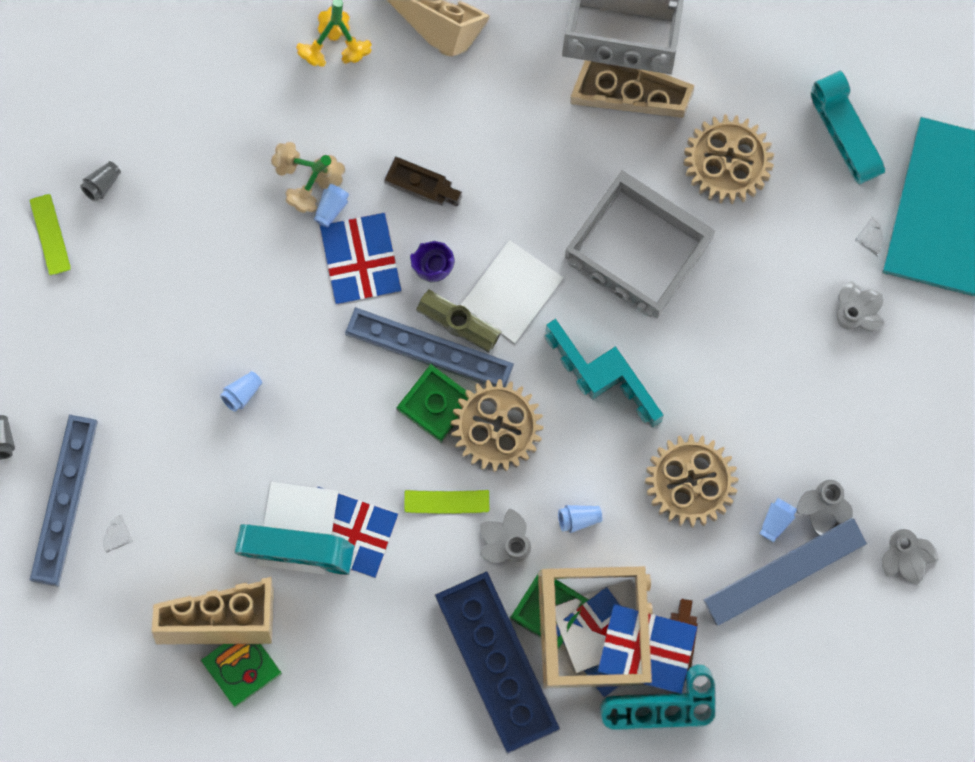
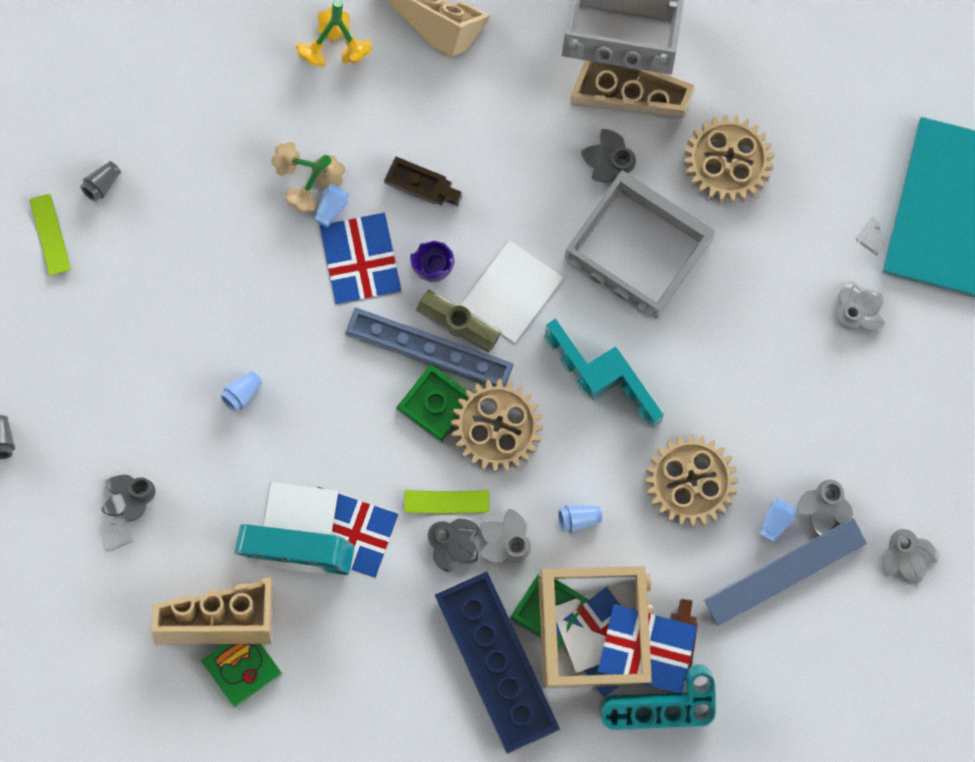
(63, 500): sand blue tile -> none
(126, 498): none -> dark grey plate
(457, 545): none -> dark grey plate
(605, 156): none -> dark grey plate
(845, 127): teal beam -> none

